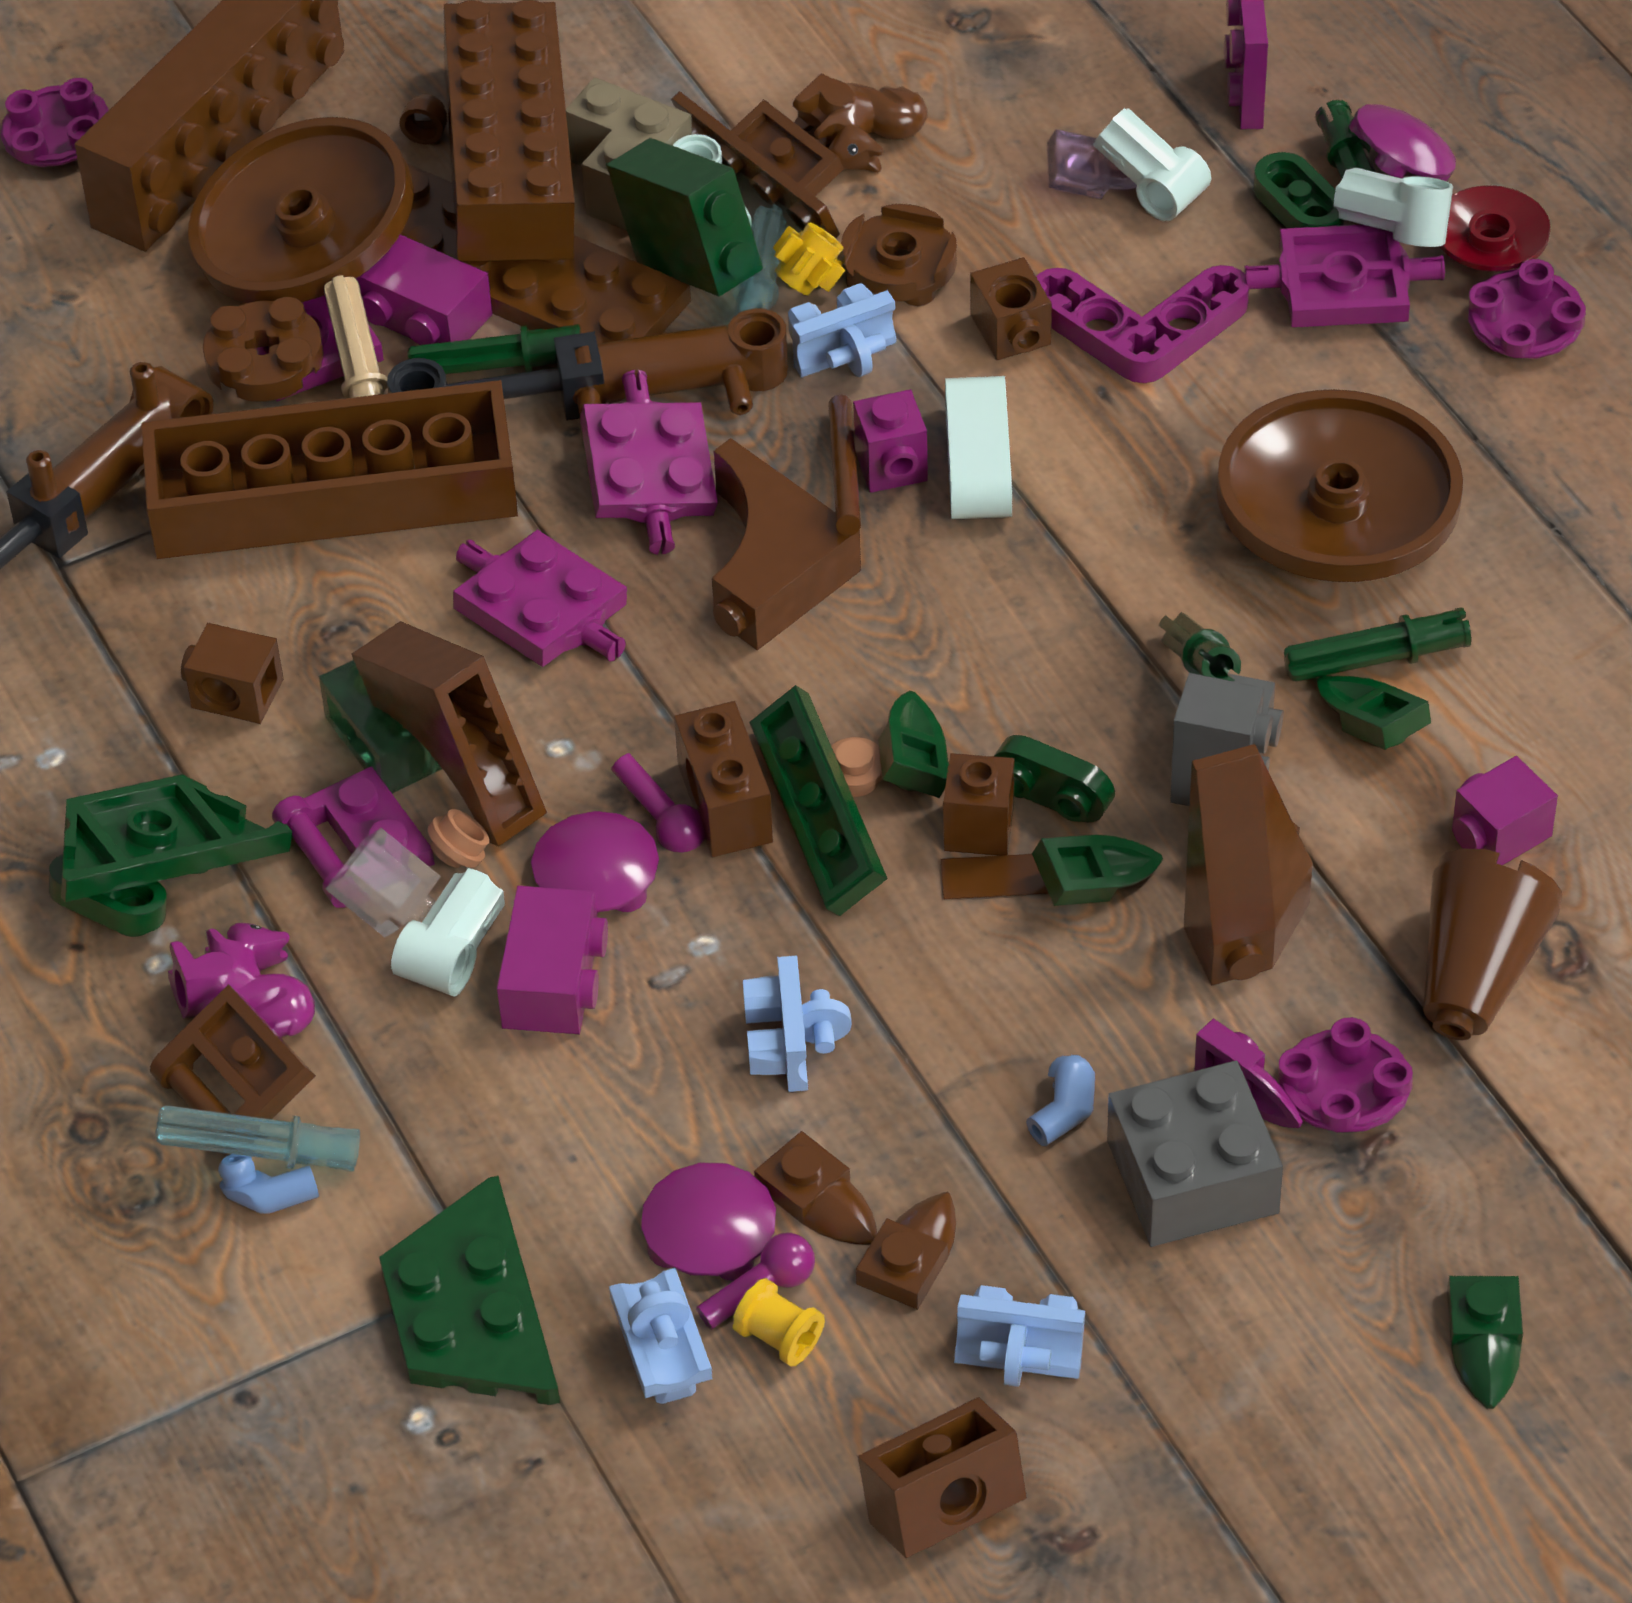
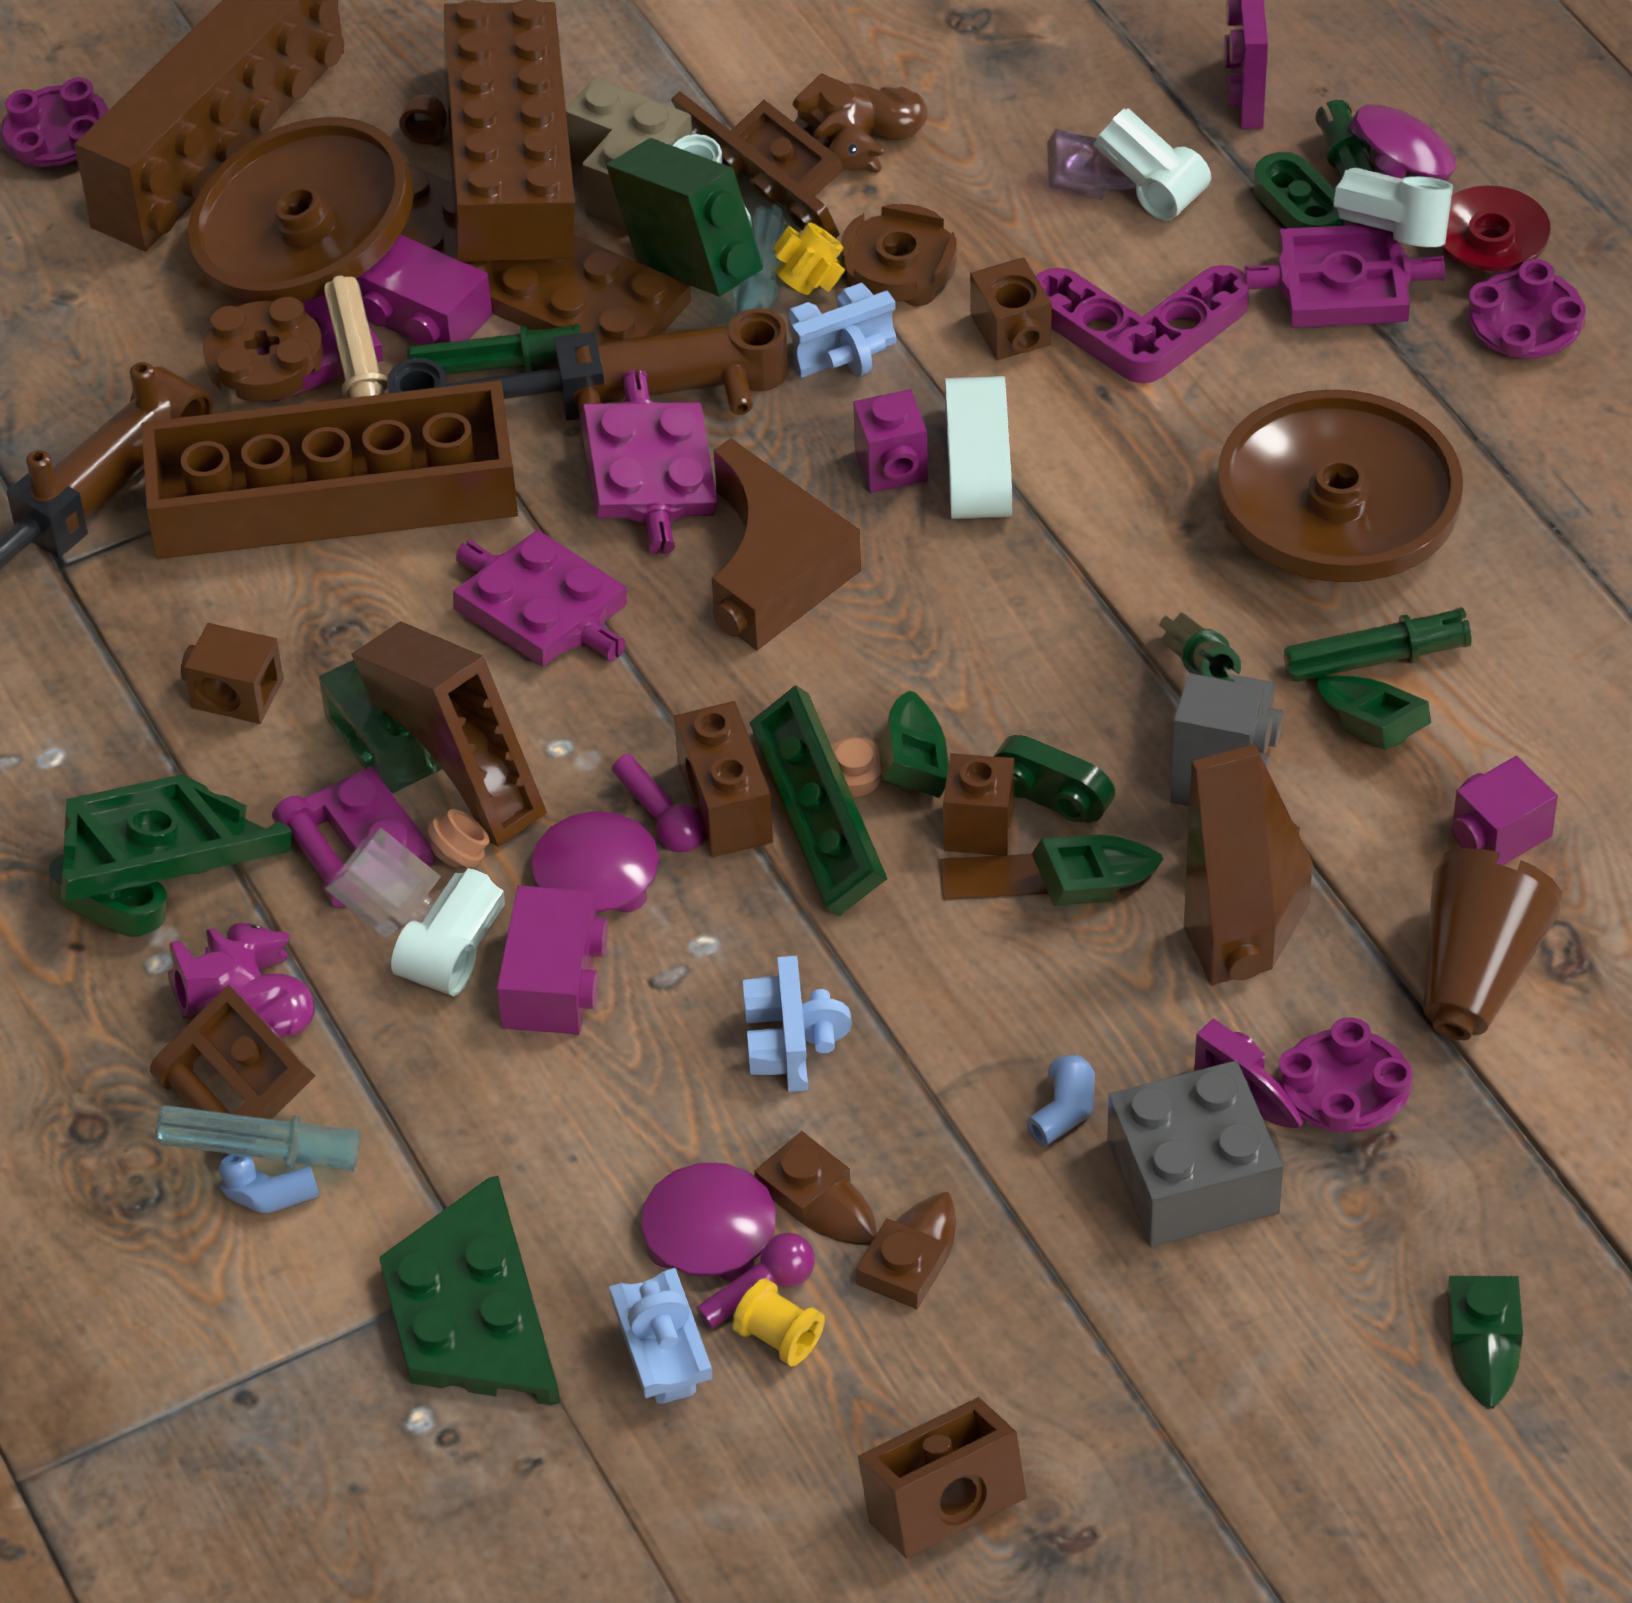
(844, 465): reddish brown bar -> none
(1020, 1335): light blue hips -> none

